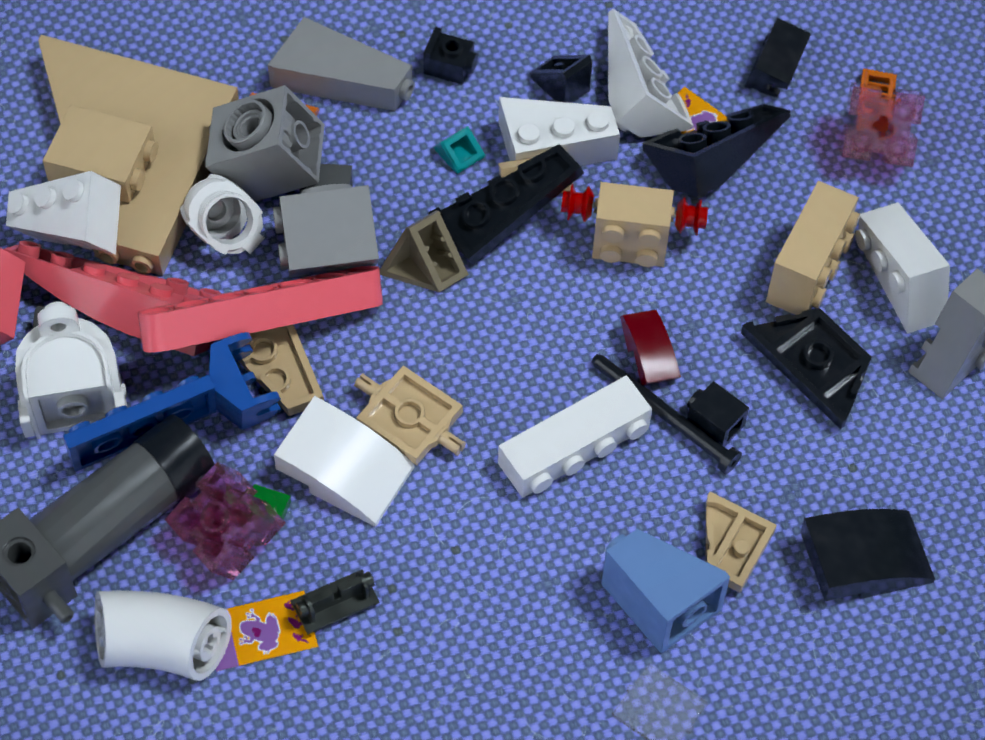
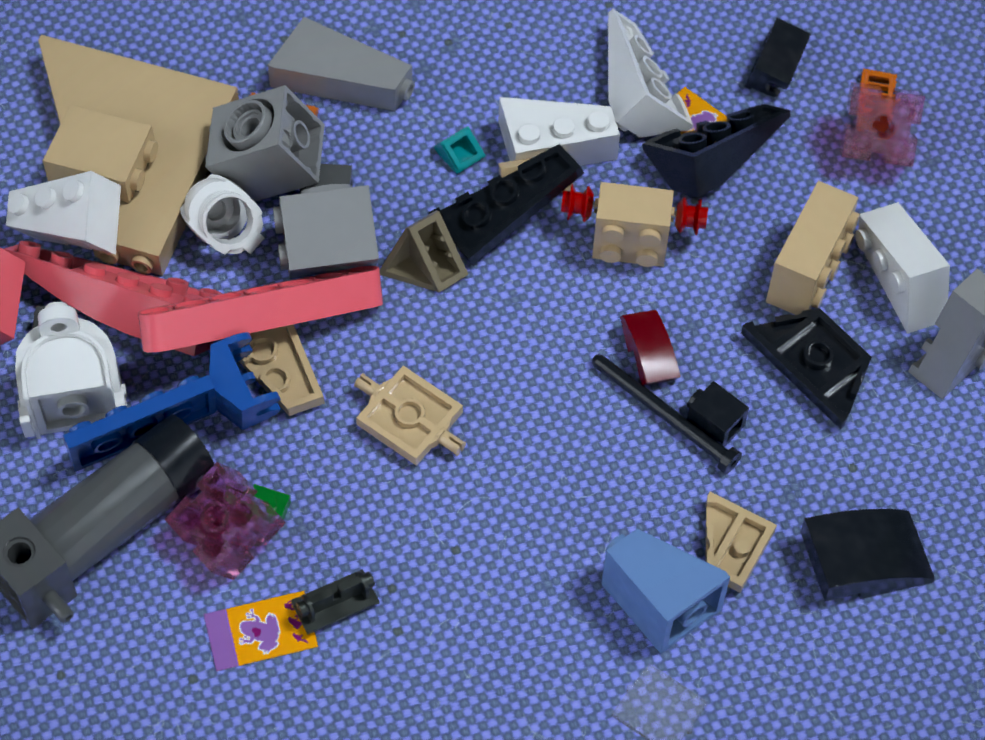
(160, 632): white brick -> none
(343, 461): white slope -> none
(449, 57): black brick -> none
(564, 77): black slope -> none
(574, 437): white brick -> none

